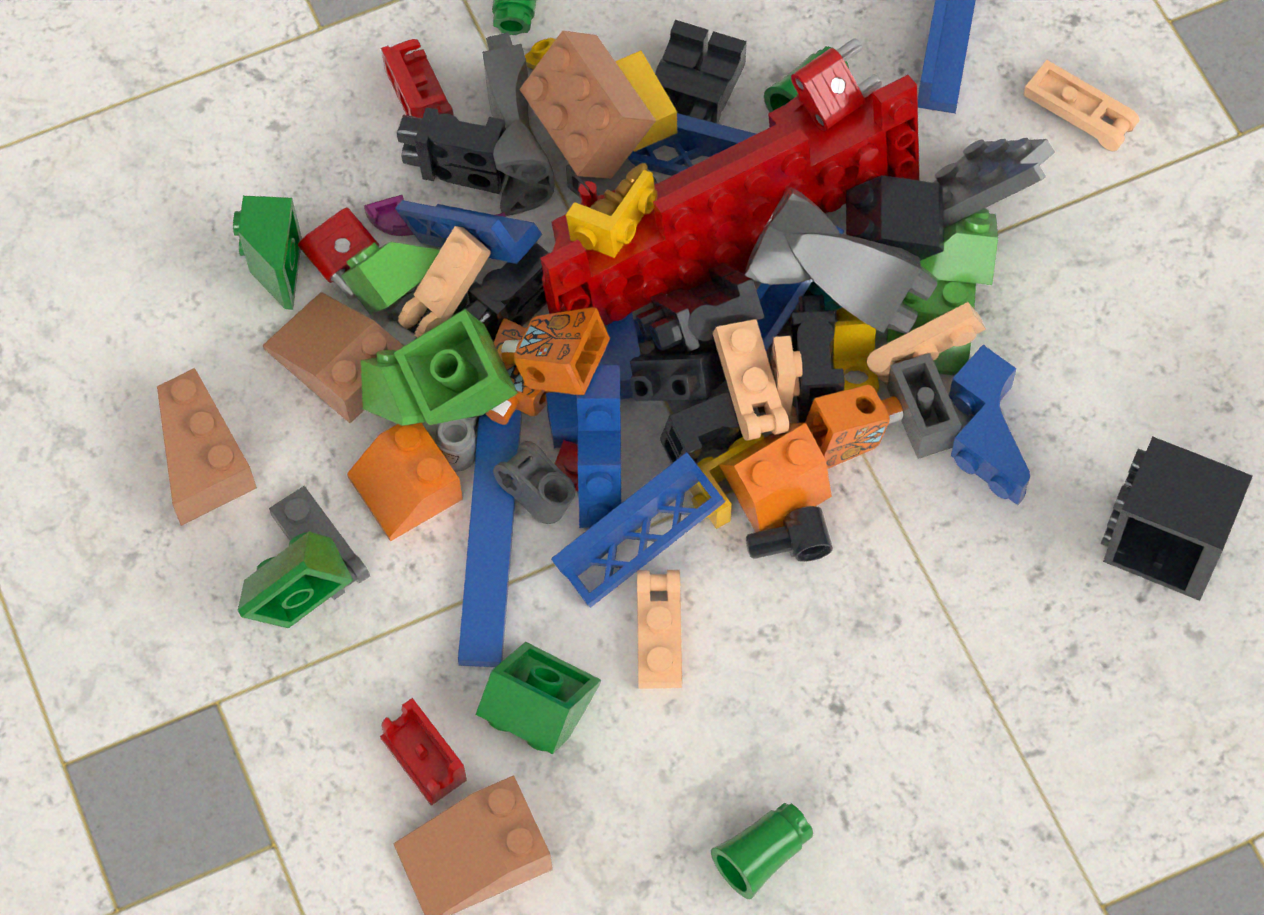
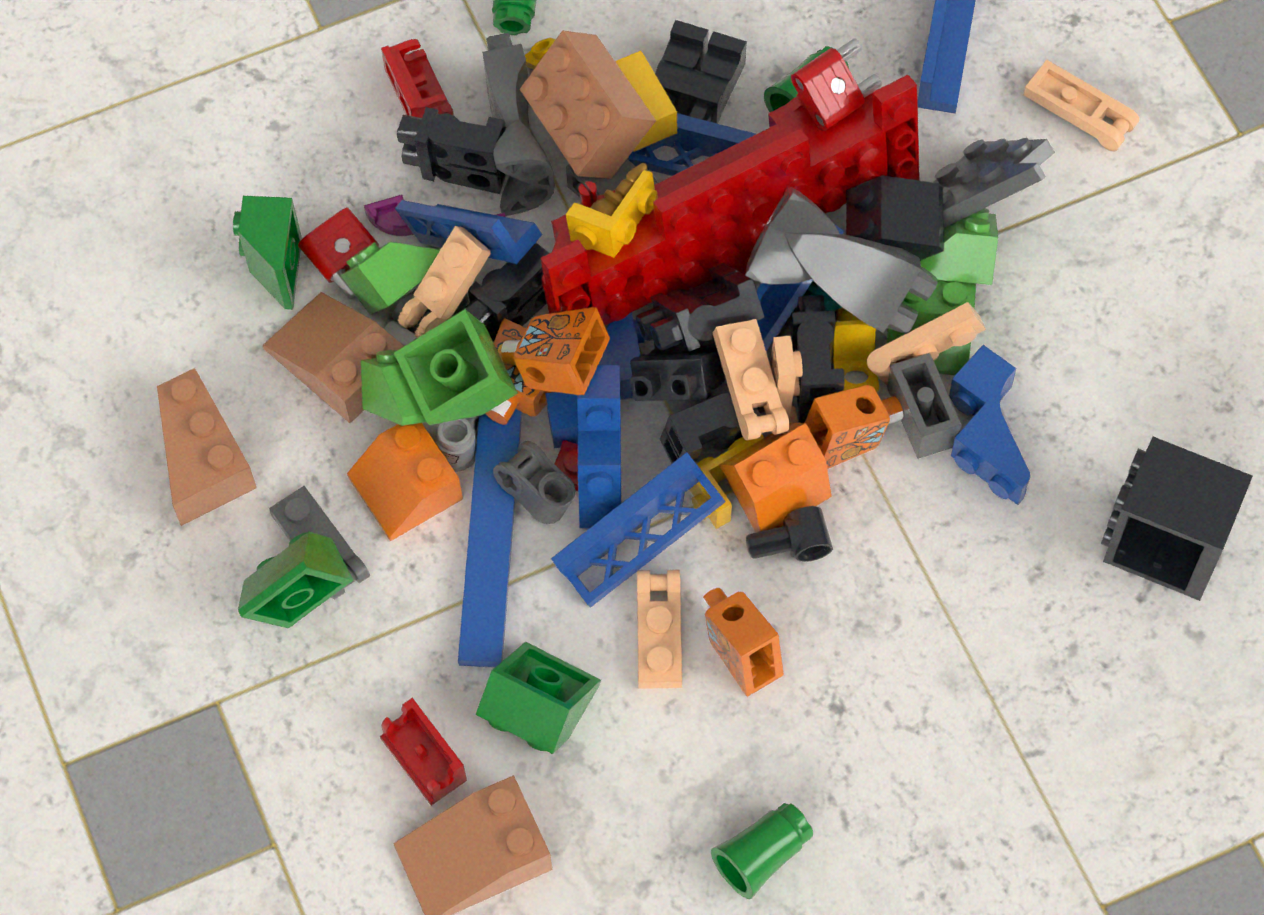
(743, 639): none -> orange torso

